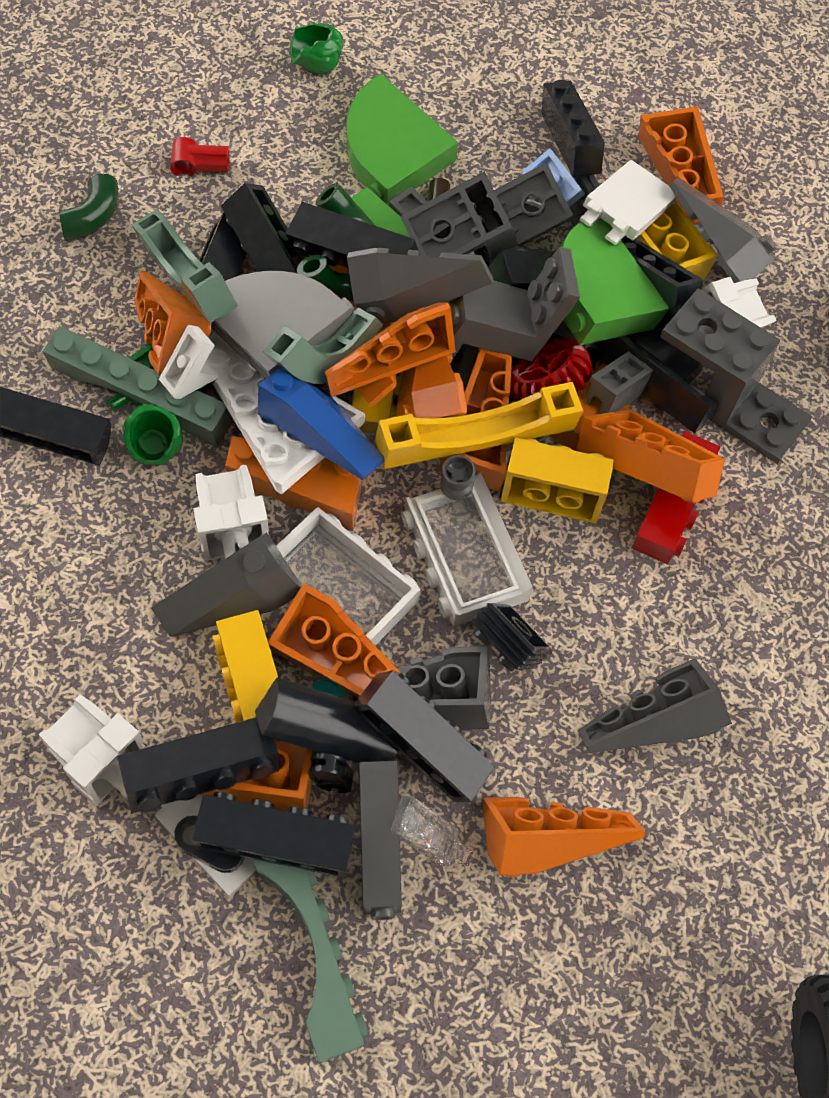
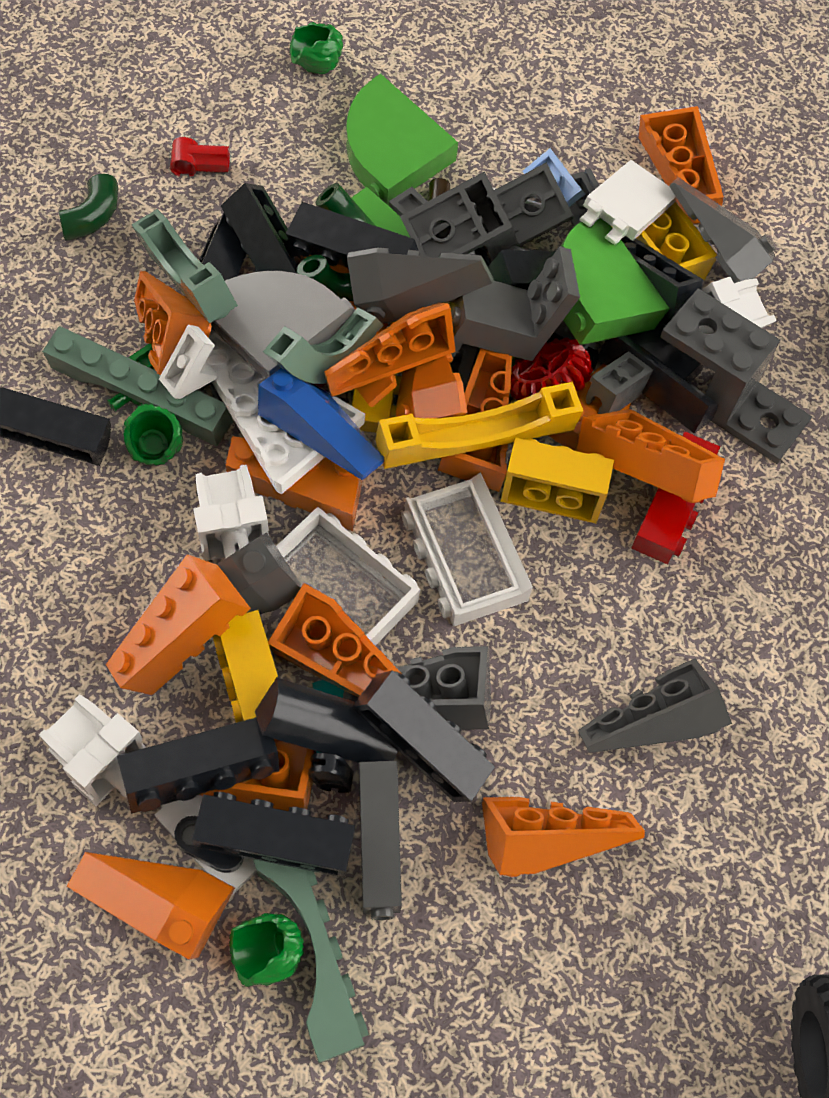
(157, 899): none -> orange wedge
(175, 625): none -> orange wedge
(265, 949): none -> green hair
(429, 833): clear hinge -> none
(456, 470): dark grey wheel -> none
(511, 635): black brick -> none
(572, 128): black brick -> none

